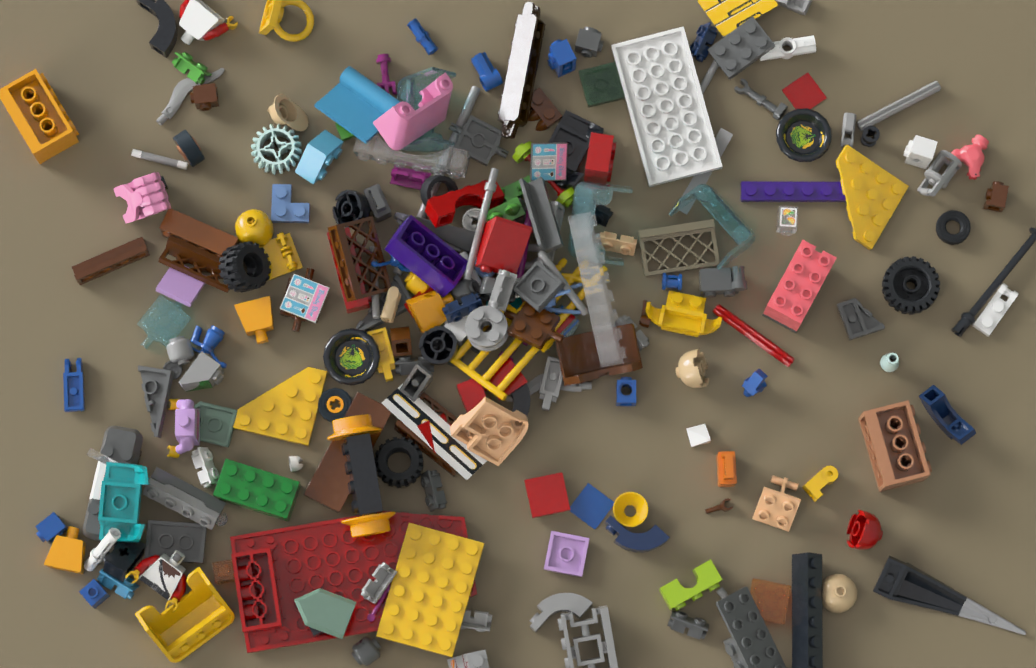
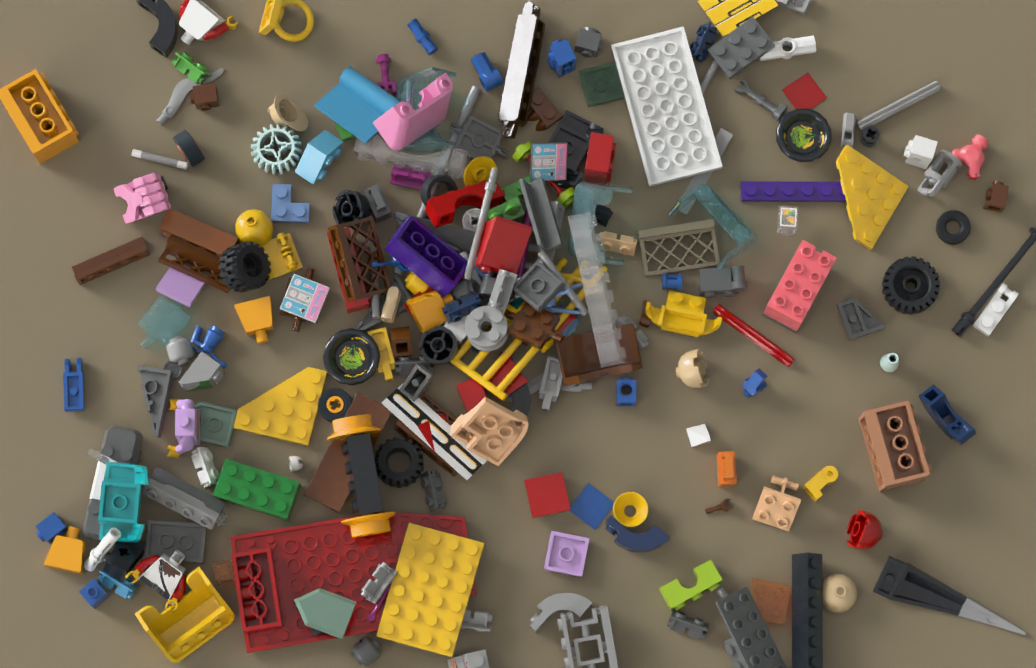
(481, 165): none -> yellow dish

